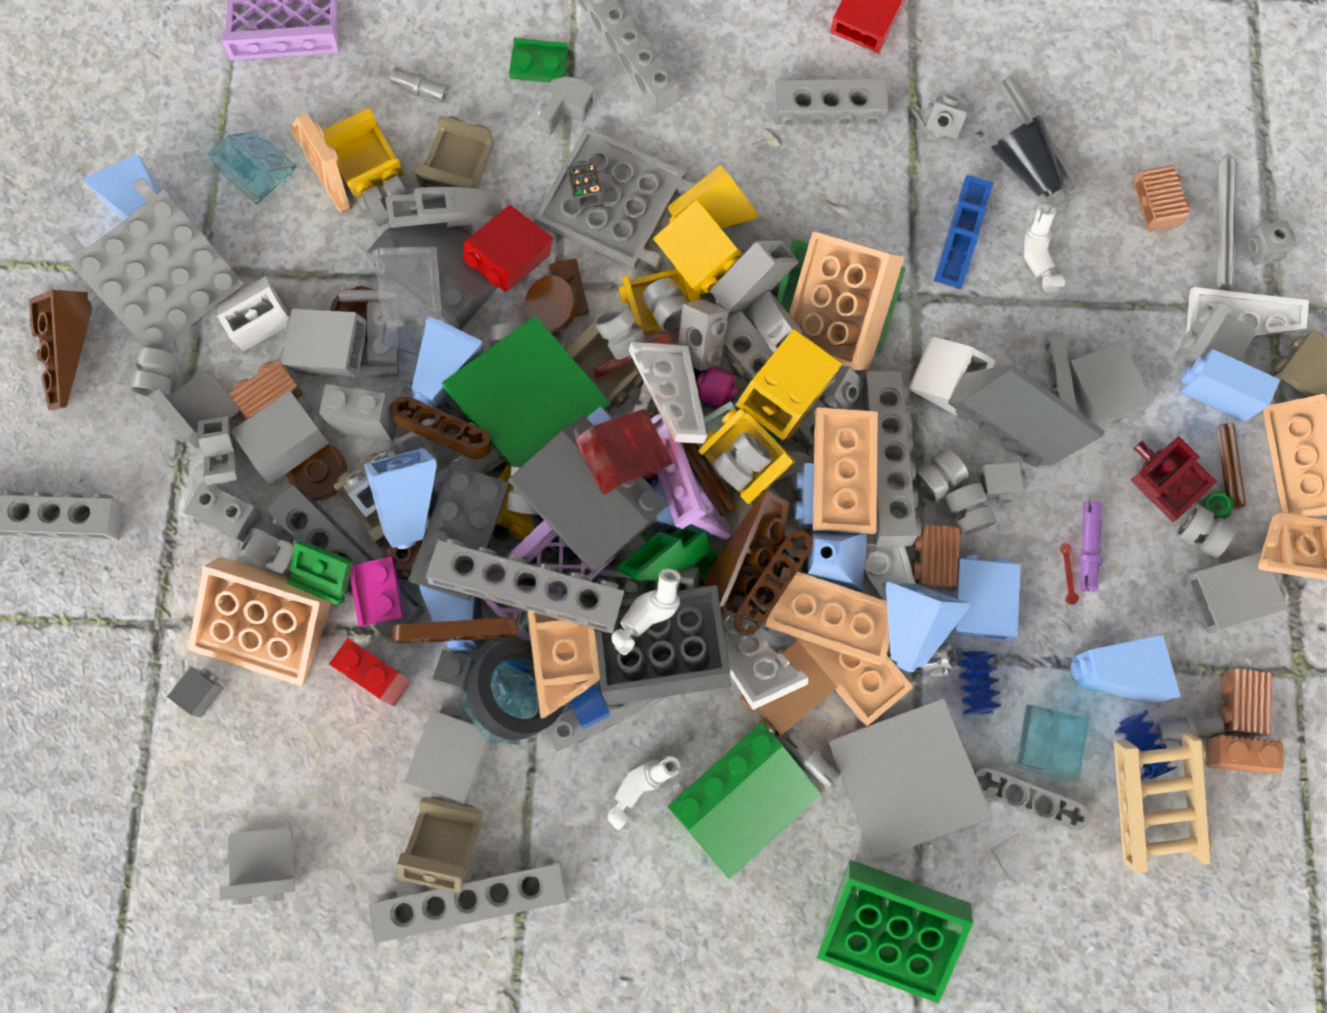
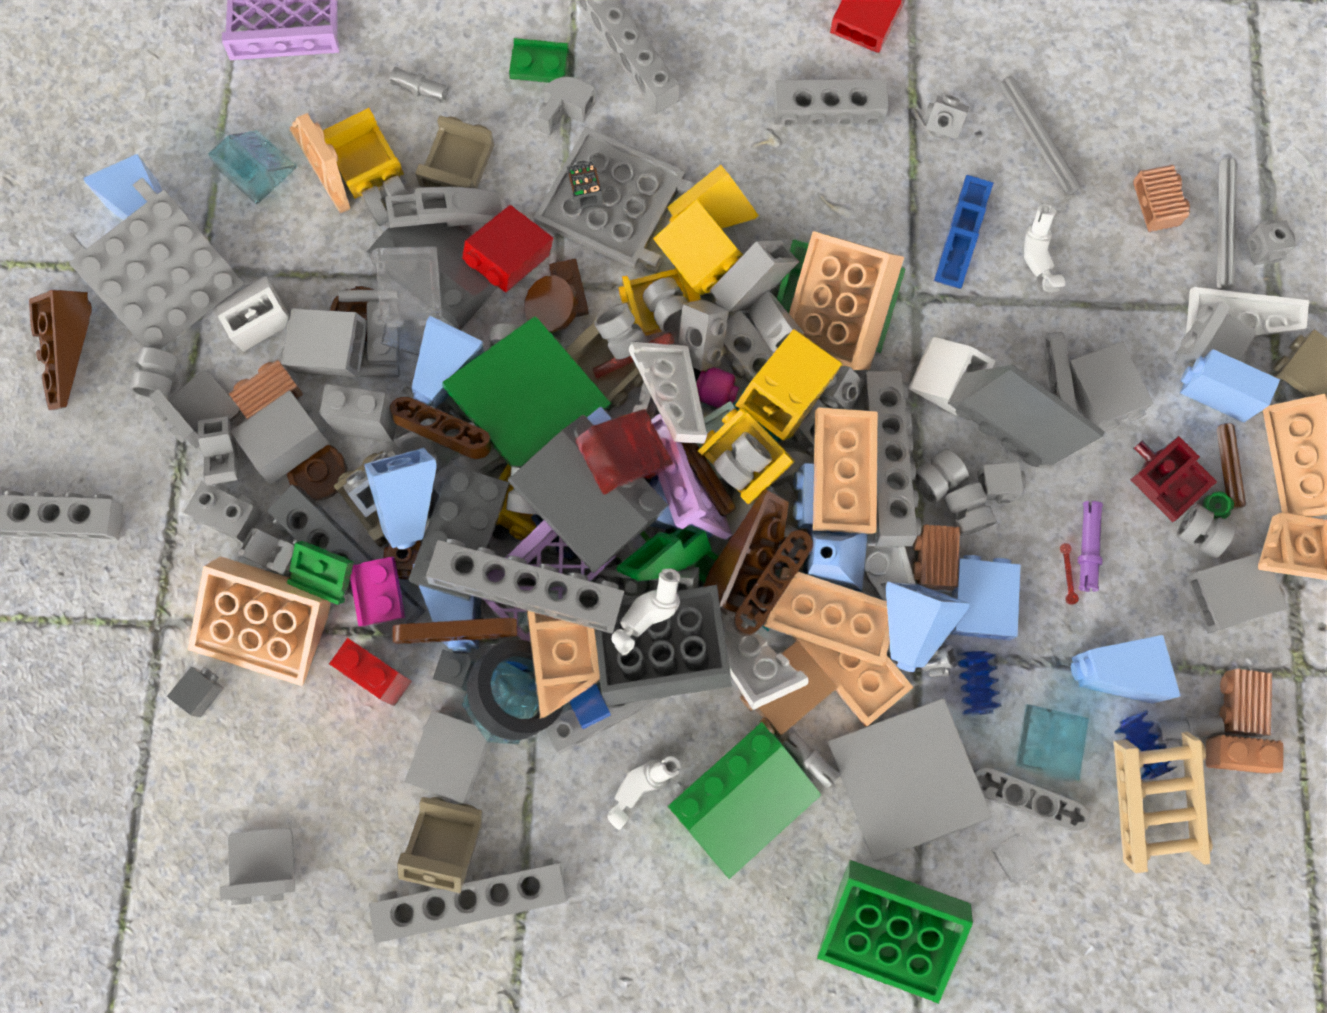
(1031, 157): black cone -> none

